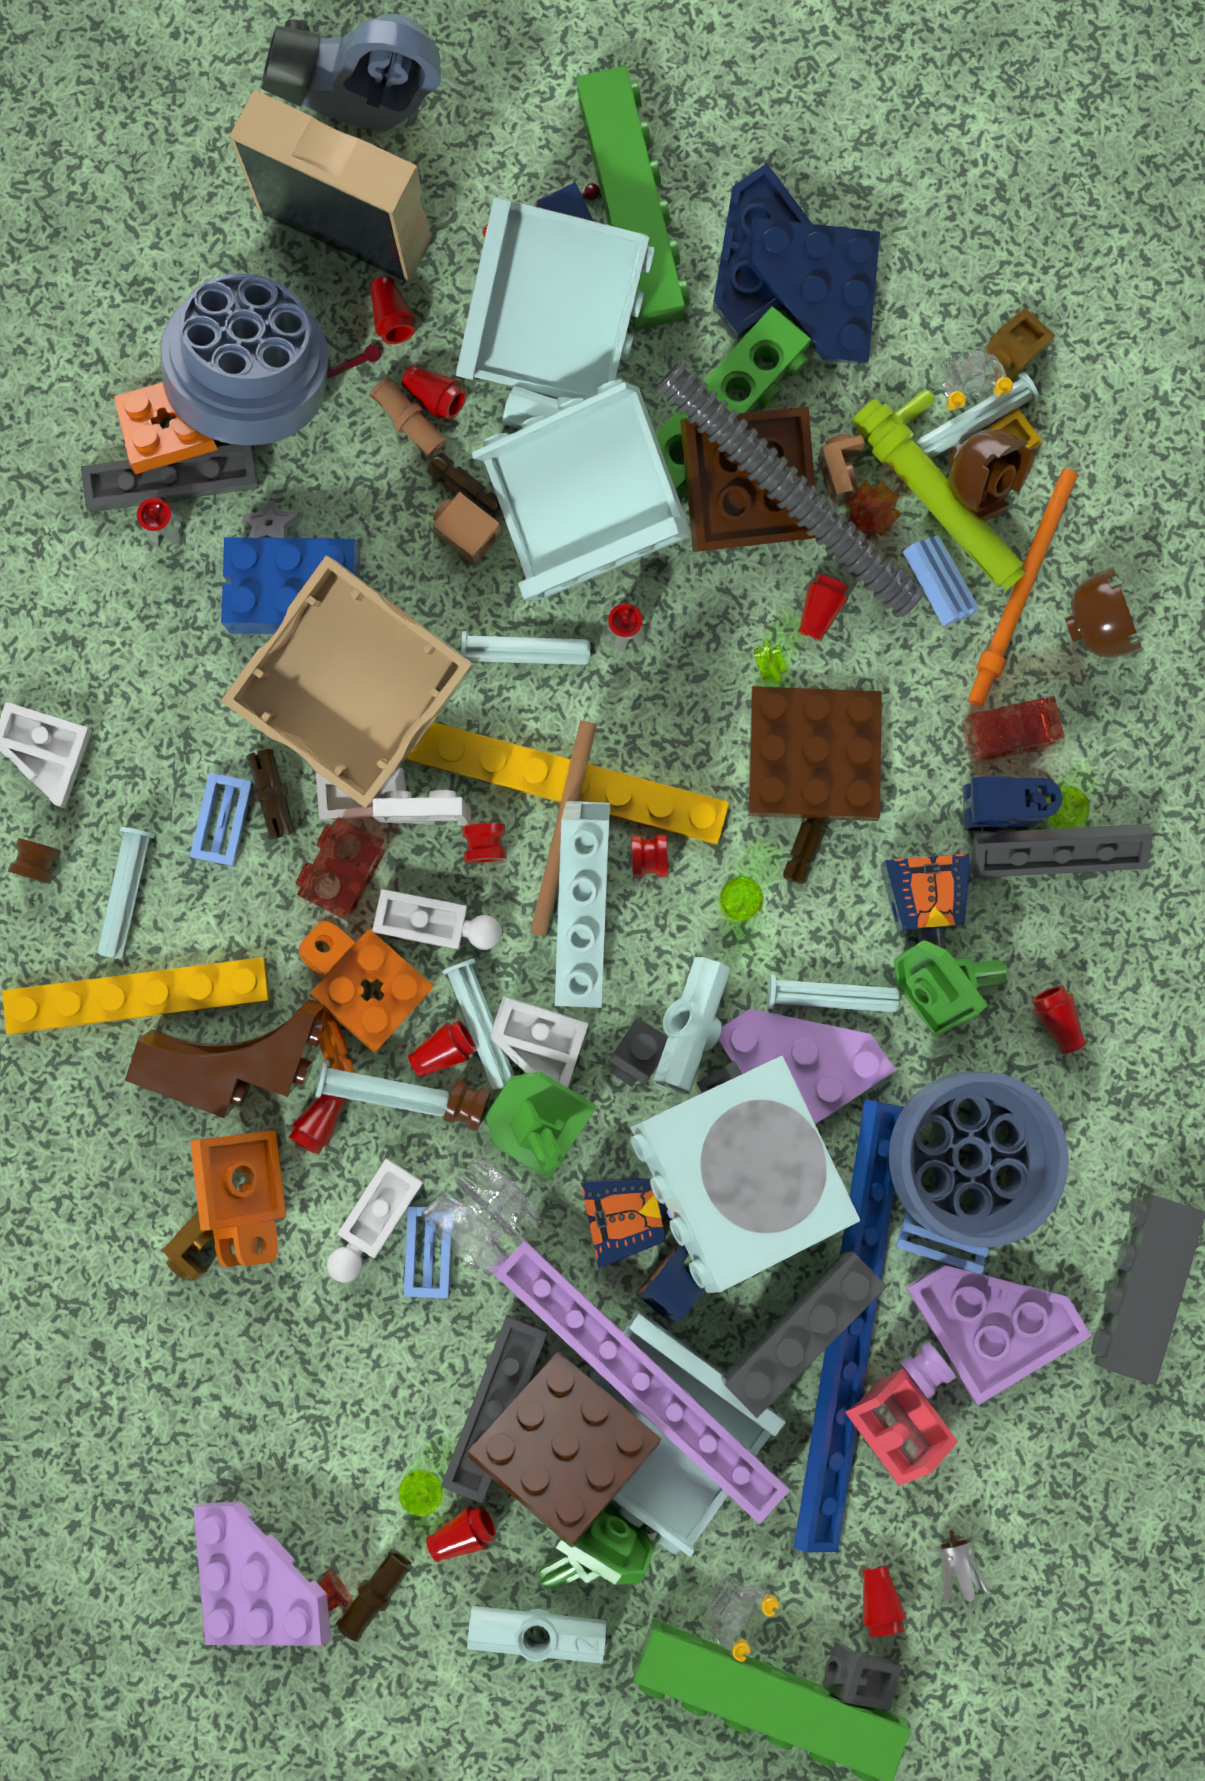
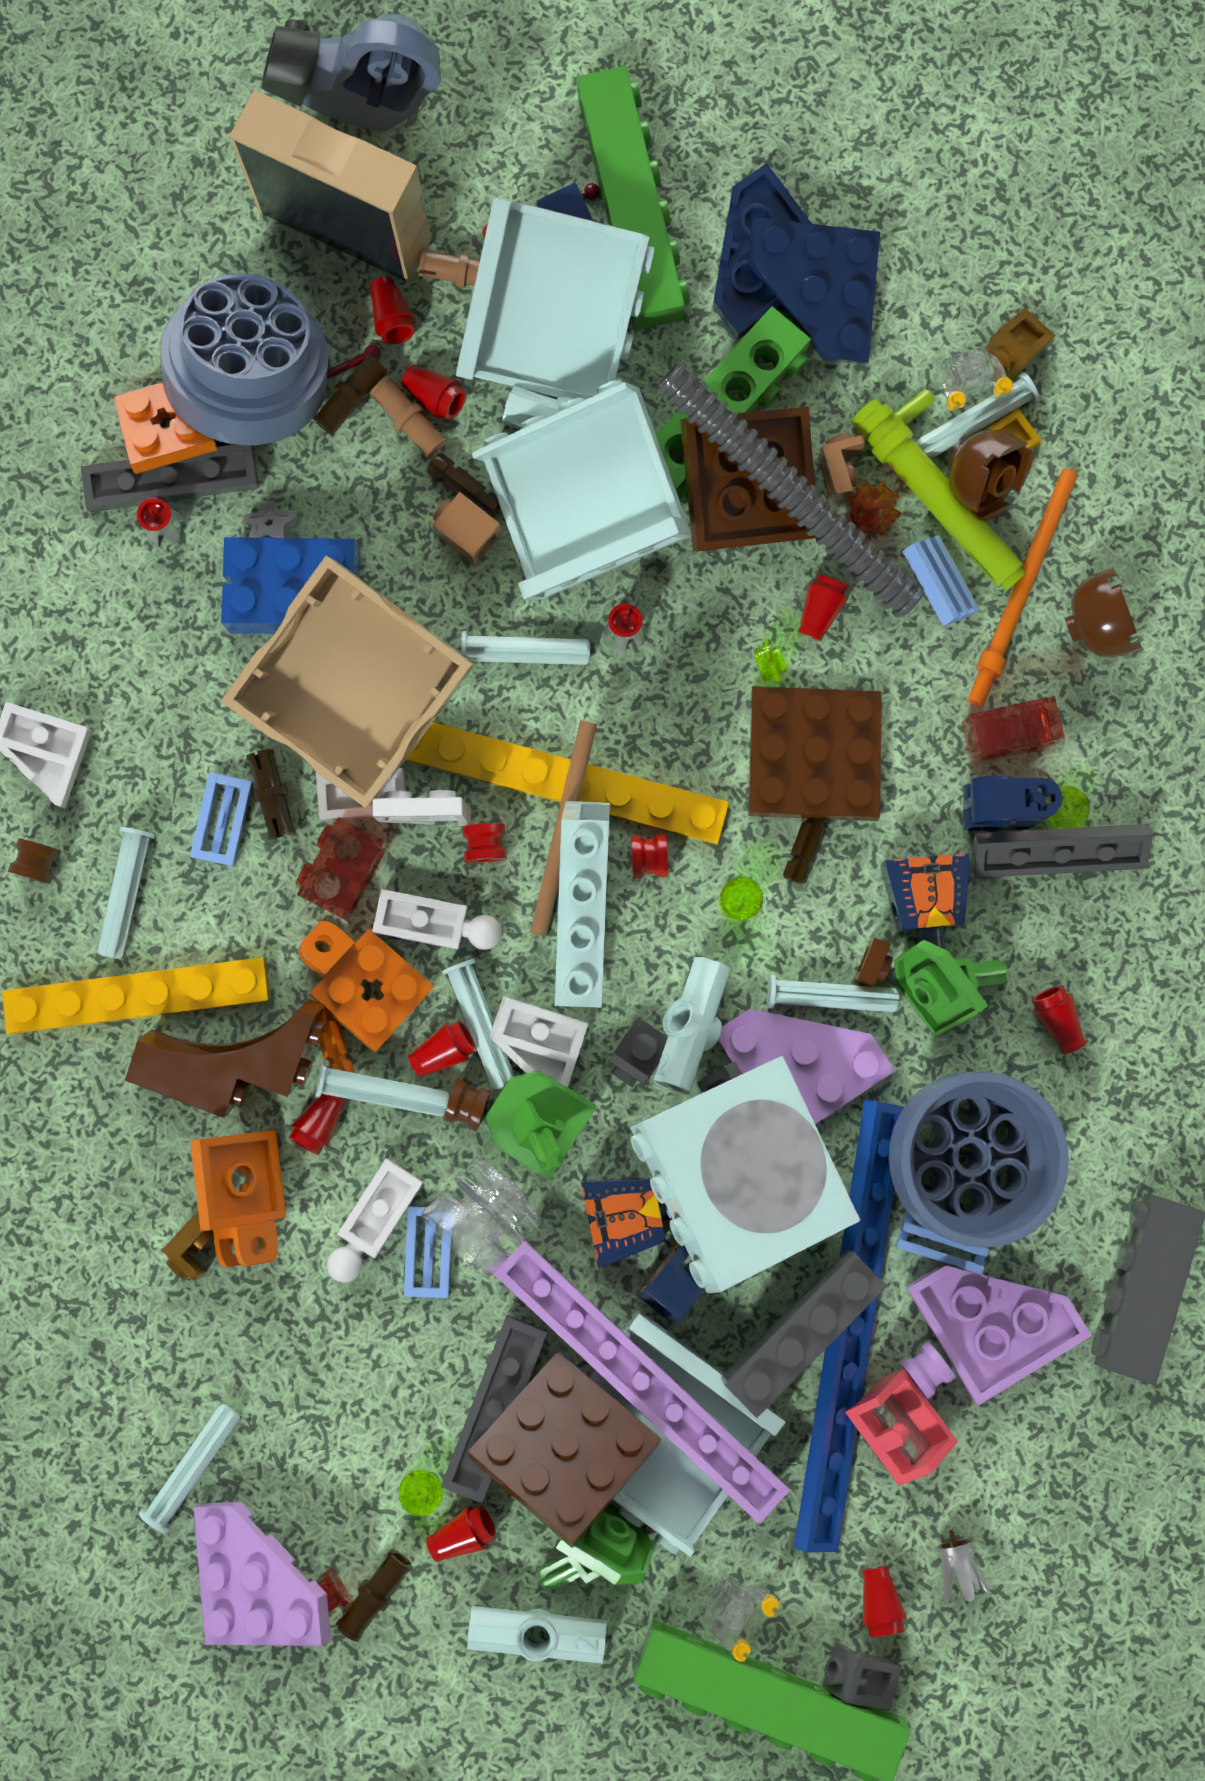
(190, 1469): none -> light aqua axle
(350, 395): none -> dark brown pin
(449, 267): none -> medium nougat pin
(874, 963): none -> reddish brown plate

